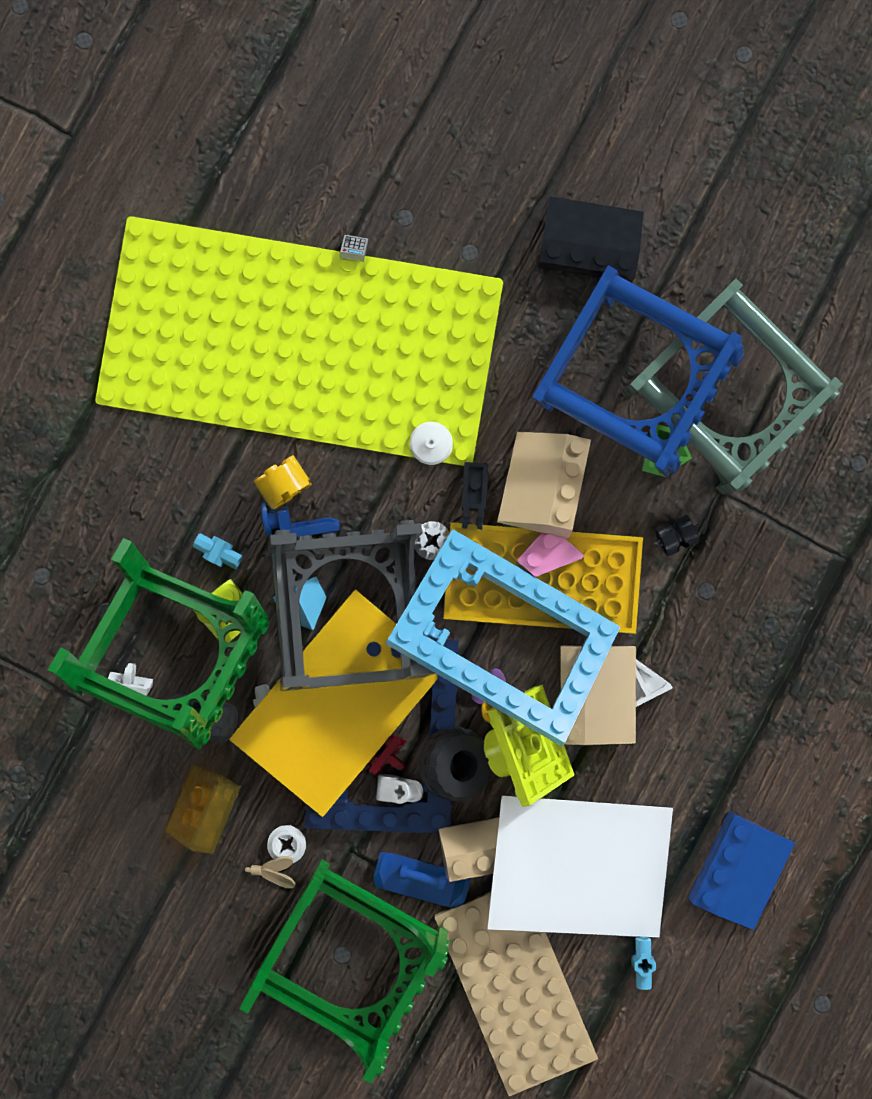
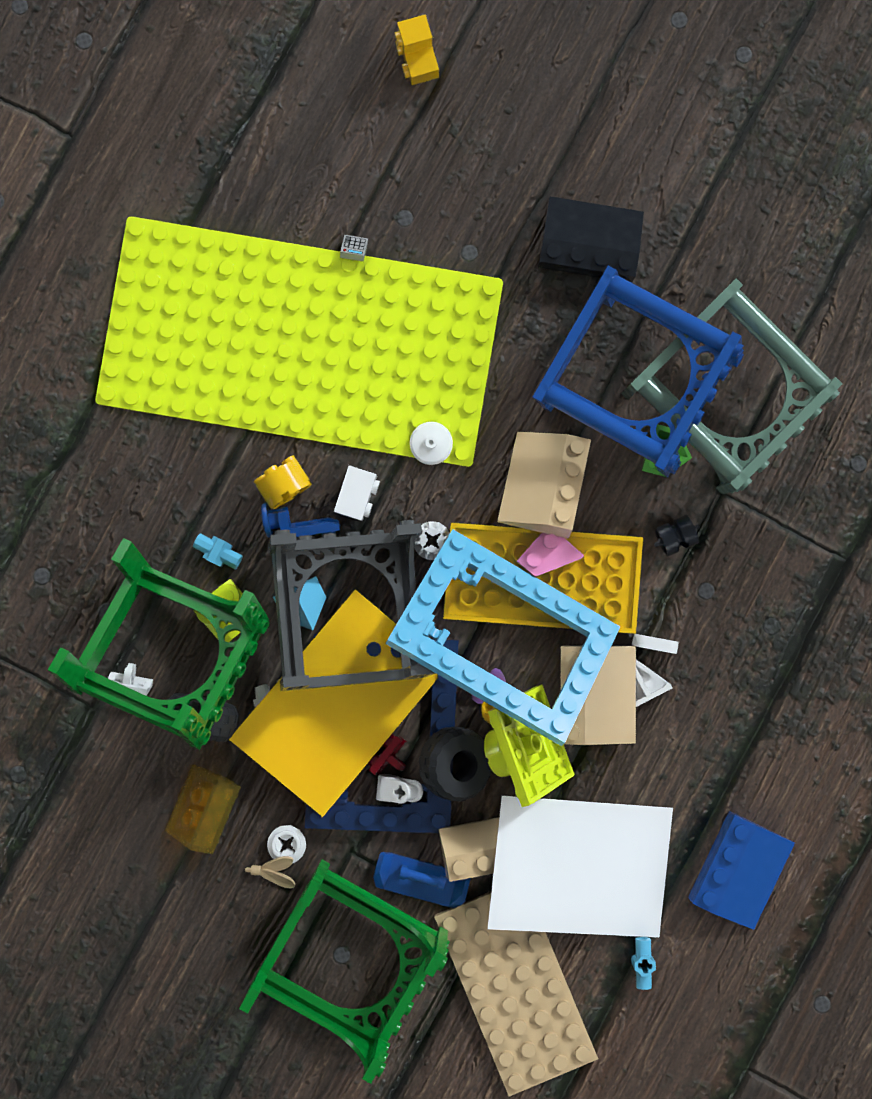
(356, 493): none -> white brick
(415, 45): none -> yellow brick
(474, 492): black hinge -> none
(655, 643): none -> white beam

